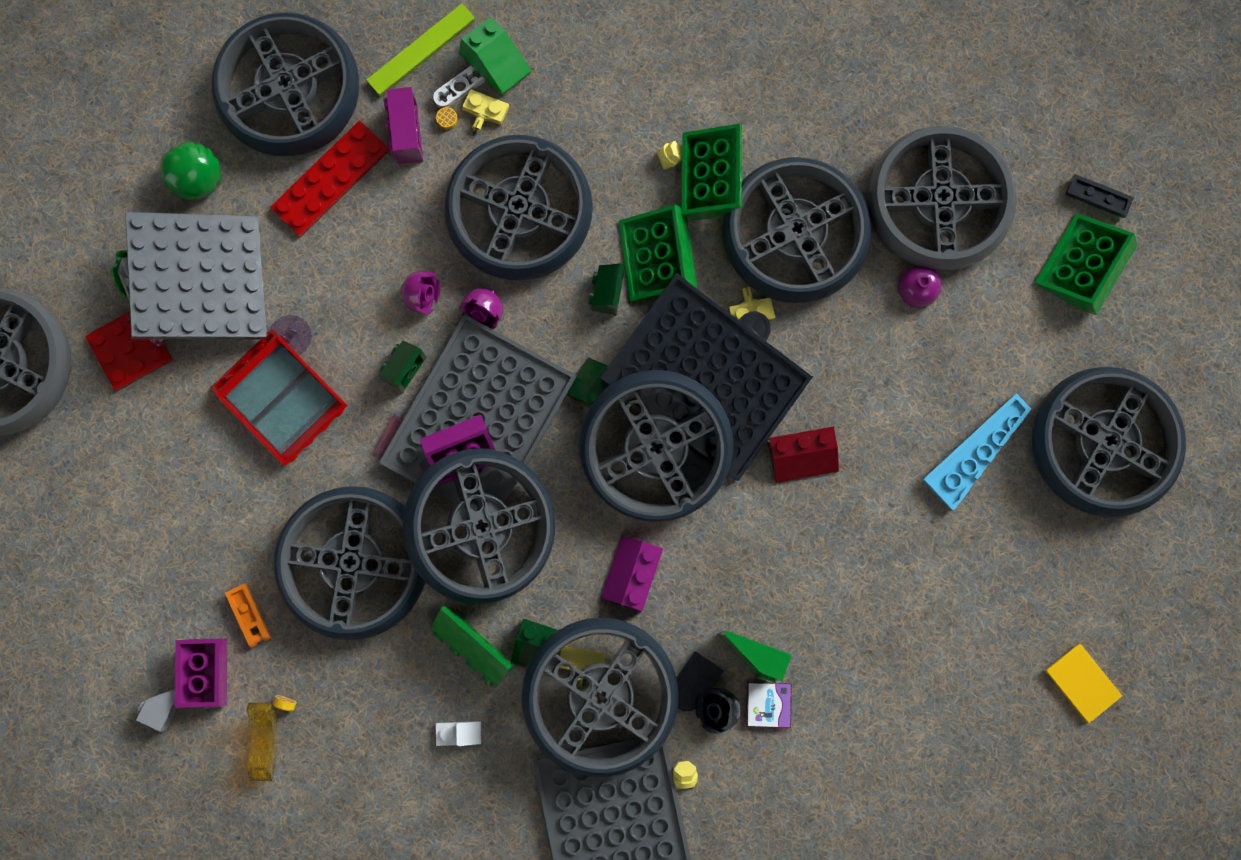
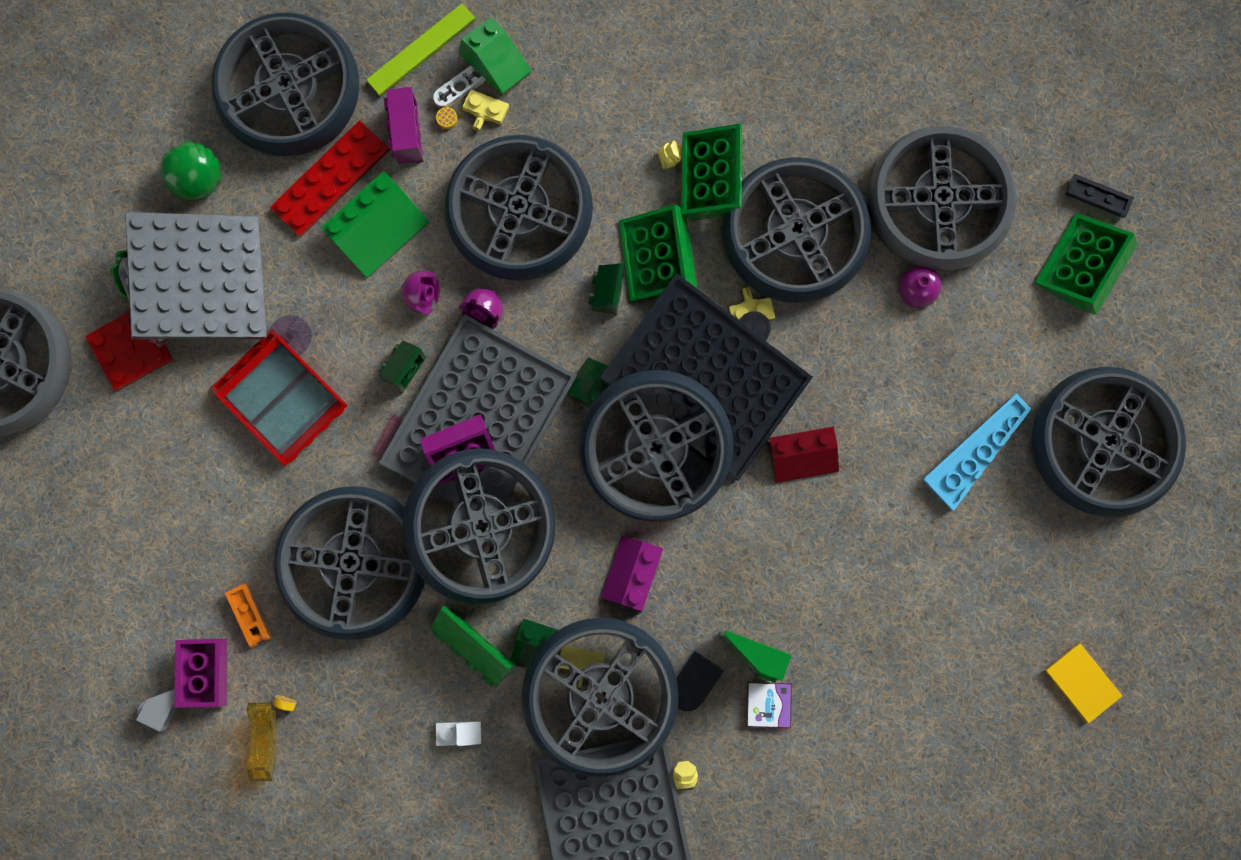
(375, 224): none -> green slope
(718, 710): black cylinder -> none

